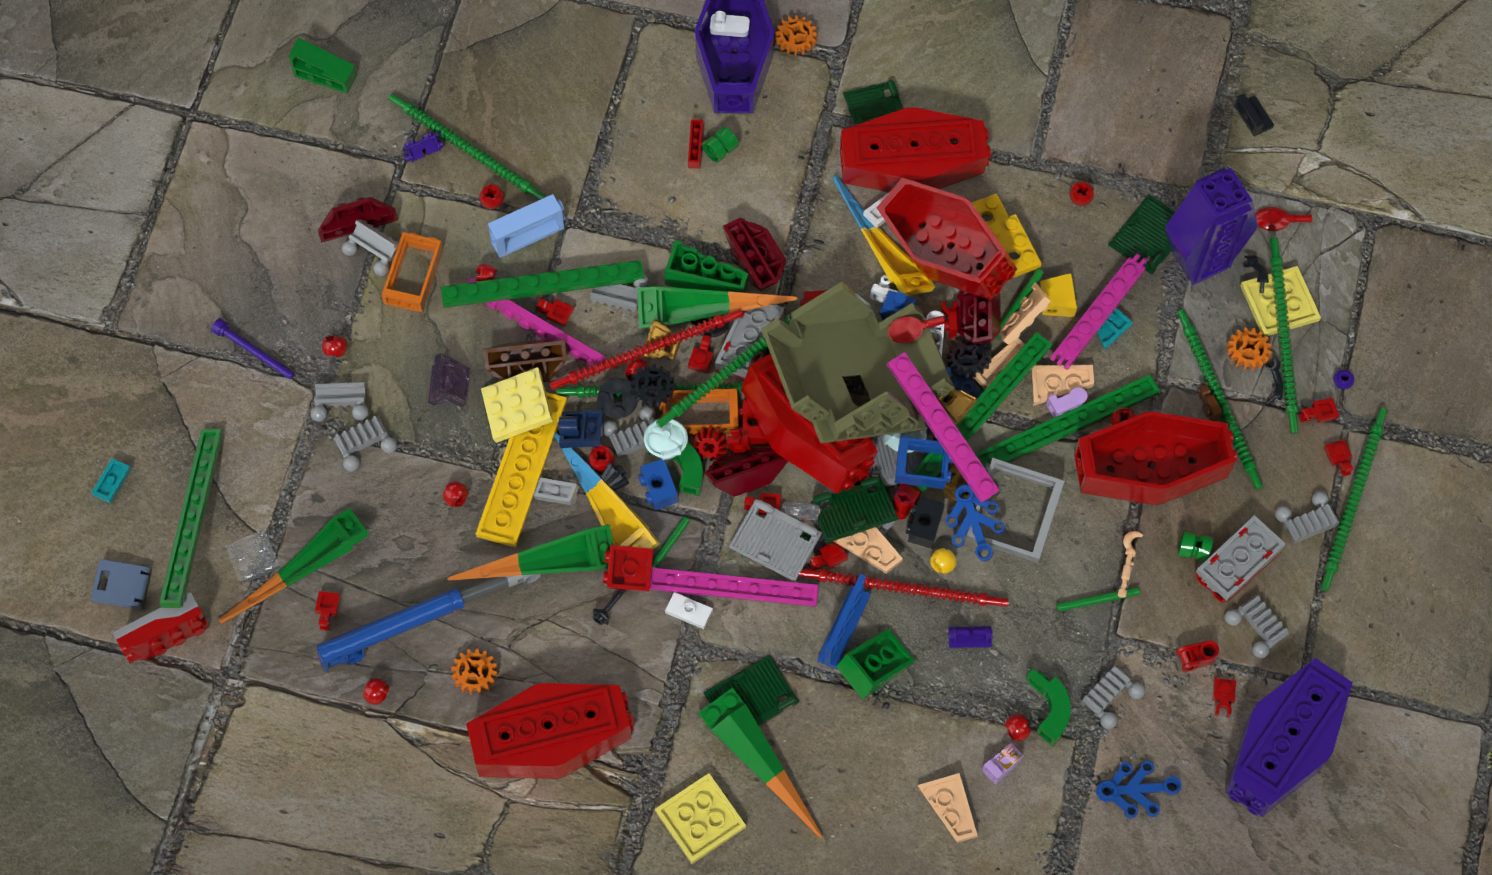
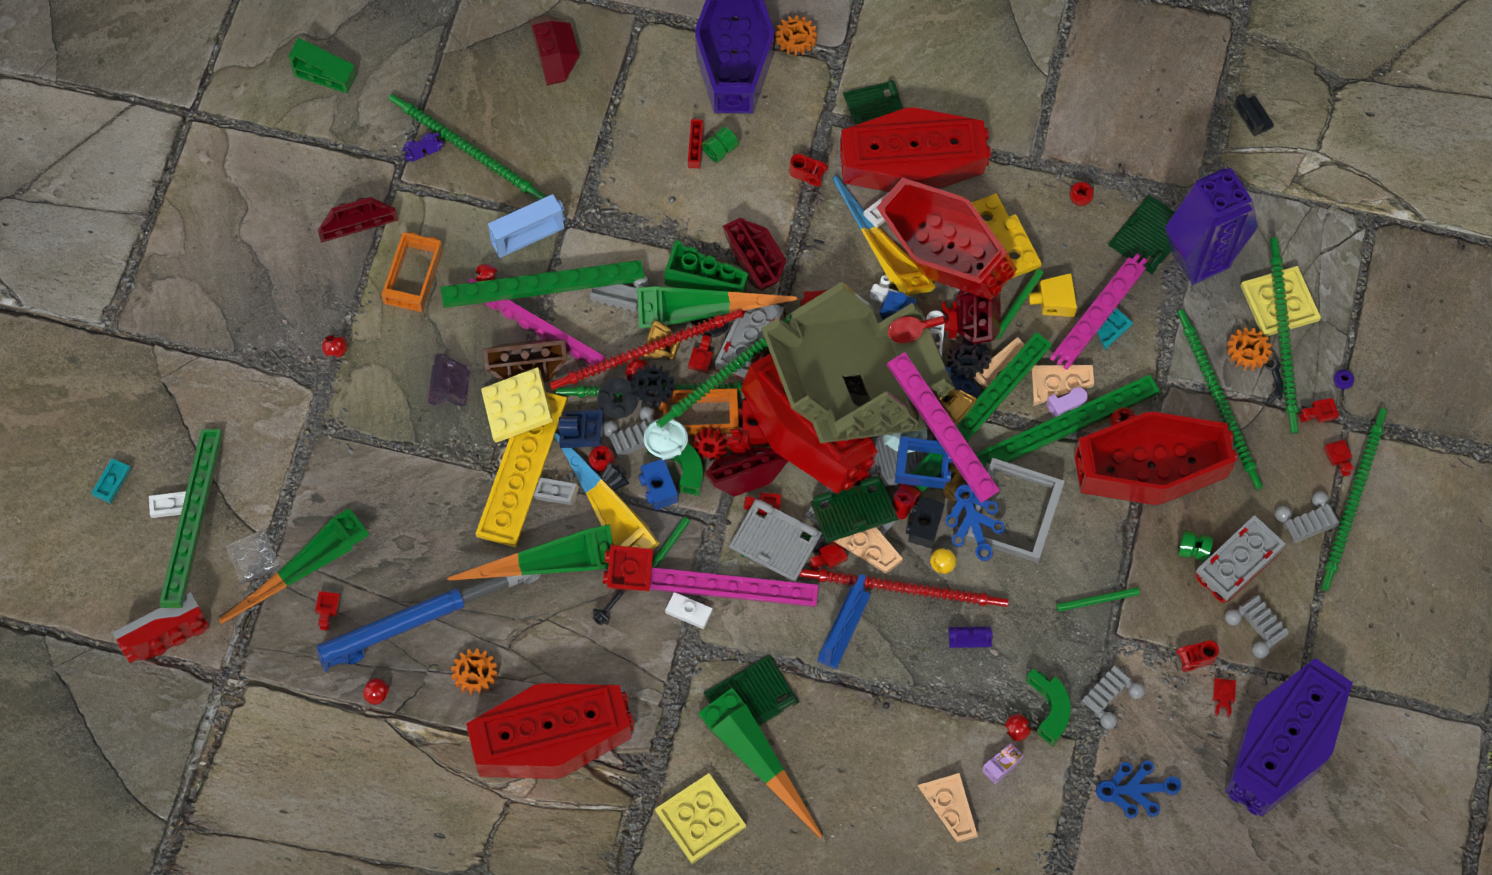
(123, 585): sand blue container -> none
(166, 504): none -> white plate
(222, 329): dark purple piece -> none
(339, 395): light grey gear -> none
(362, 437): light grey gear -> none
(373, 241): light grey gear -> none
(455, 494): red piece -> none
(487, 201): red piece -> none
(555, 47): none -> dark red wedge
(556, 312): red plate -> none
(729, 25): white piece -> none
(801, 510): clear hinge -> none
(808, 170): none -> red piece
(875, 663): green slope -> none
(1030, 308): light nougat wing -> none
(1130, 552): light nougat piece -> none
(1210, 407): reddish brown plate -> none
(1263, 274): black piece -> none
(1277, 219): red piece -> none

